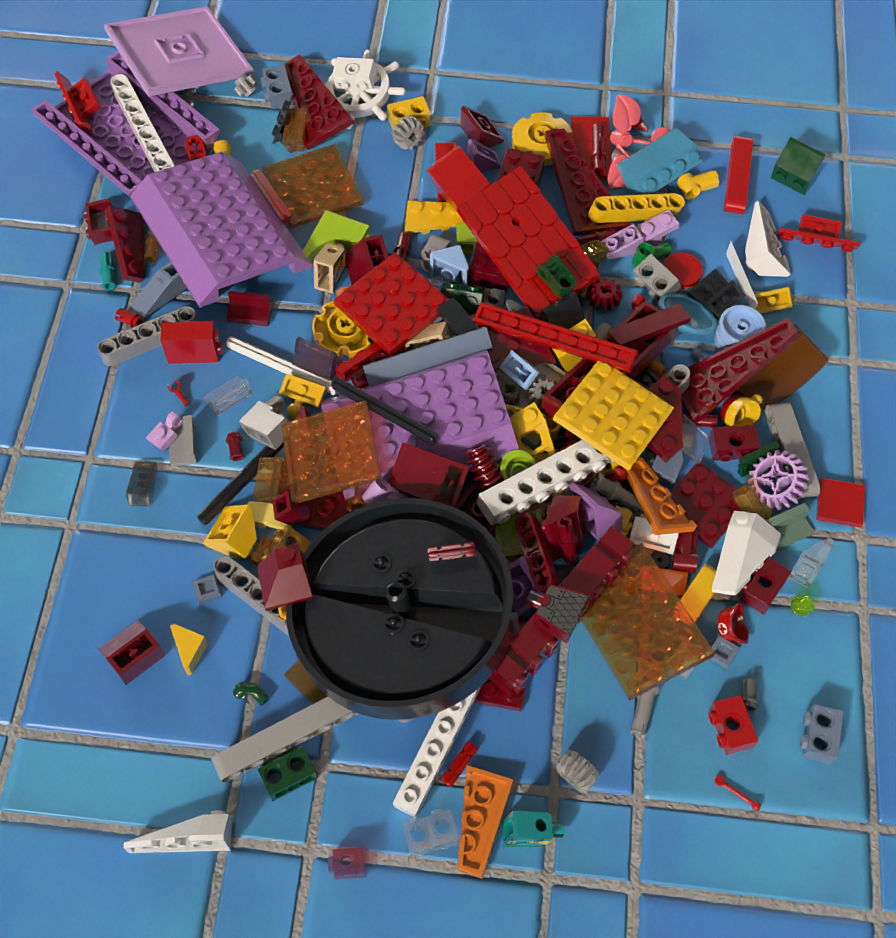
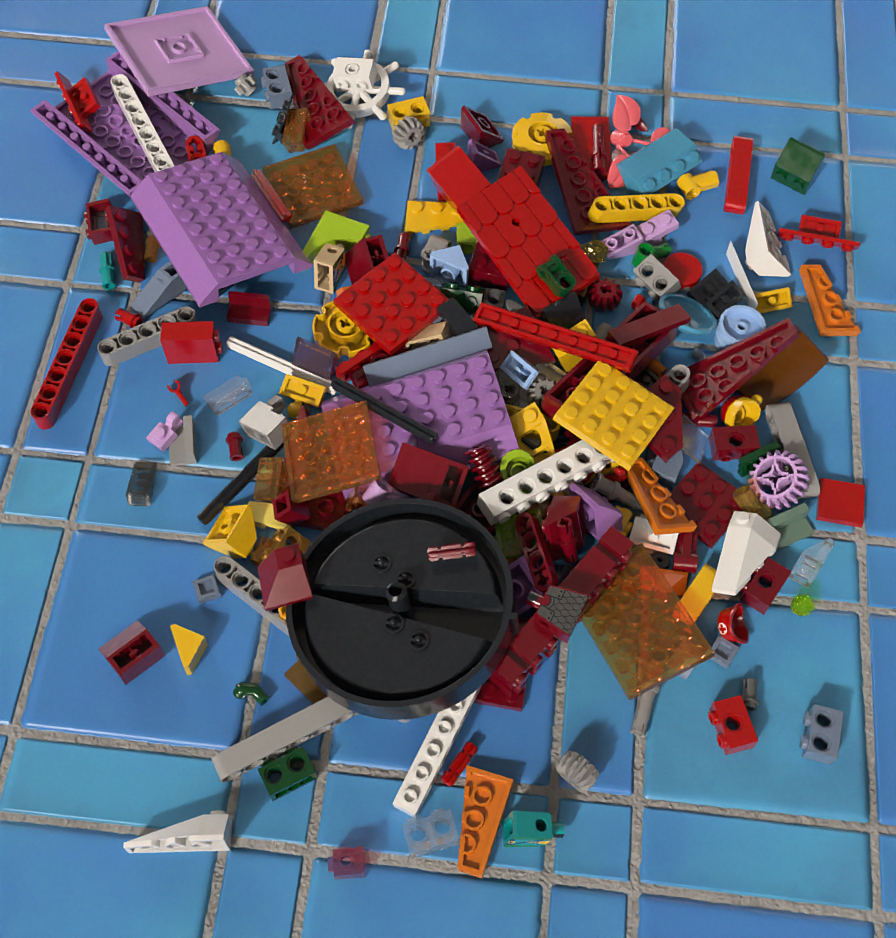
(66, 364): none -> red beam
(601, 235): dark red axle -> none
(720, 781): red hinge -> none
(826, 304): none -> orange wing

